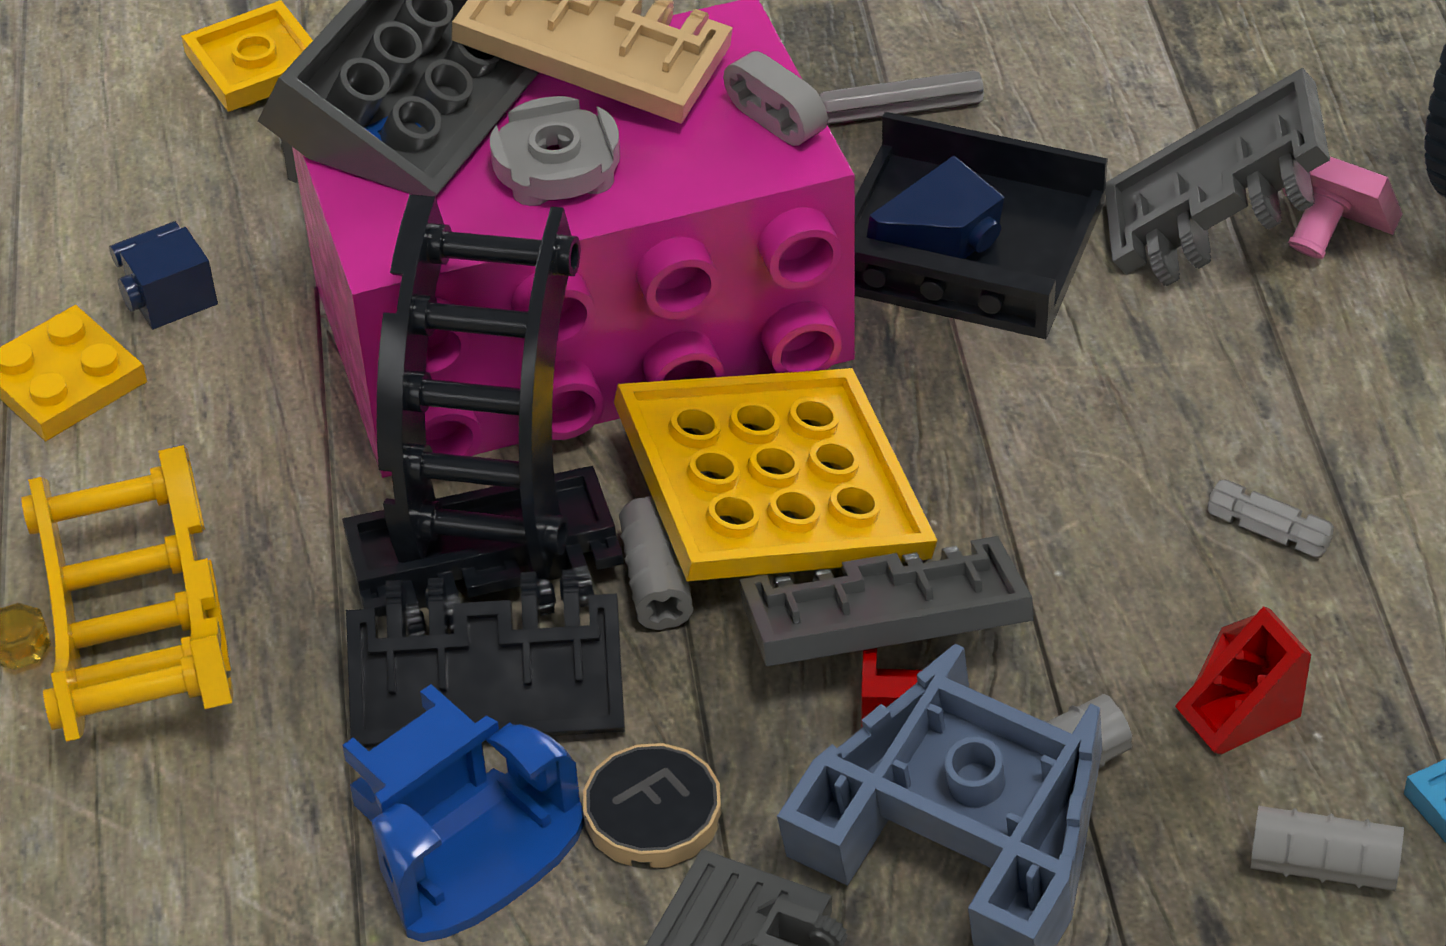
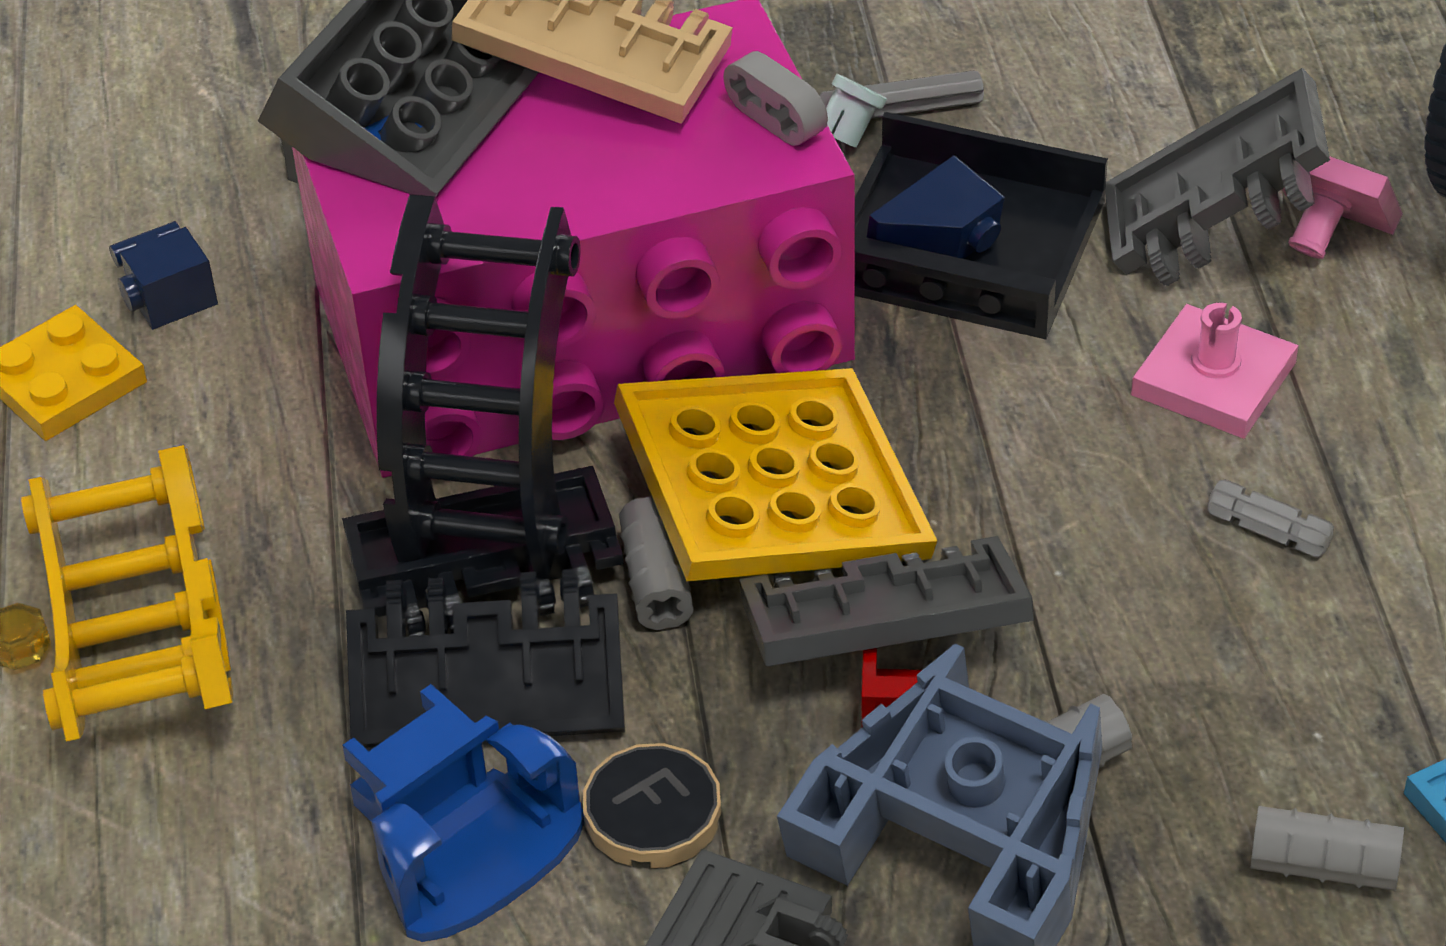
(246, 53): yellow plate -> none
(580, 166): light grey plate -> none
(851, 109): none -> light aqua bush
(1215, 369): none -> bright pink tile
(1248, 683): red slope -> none

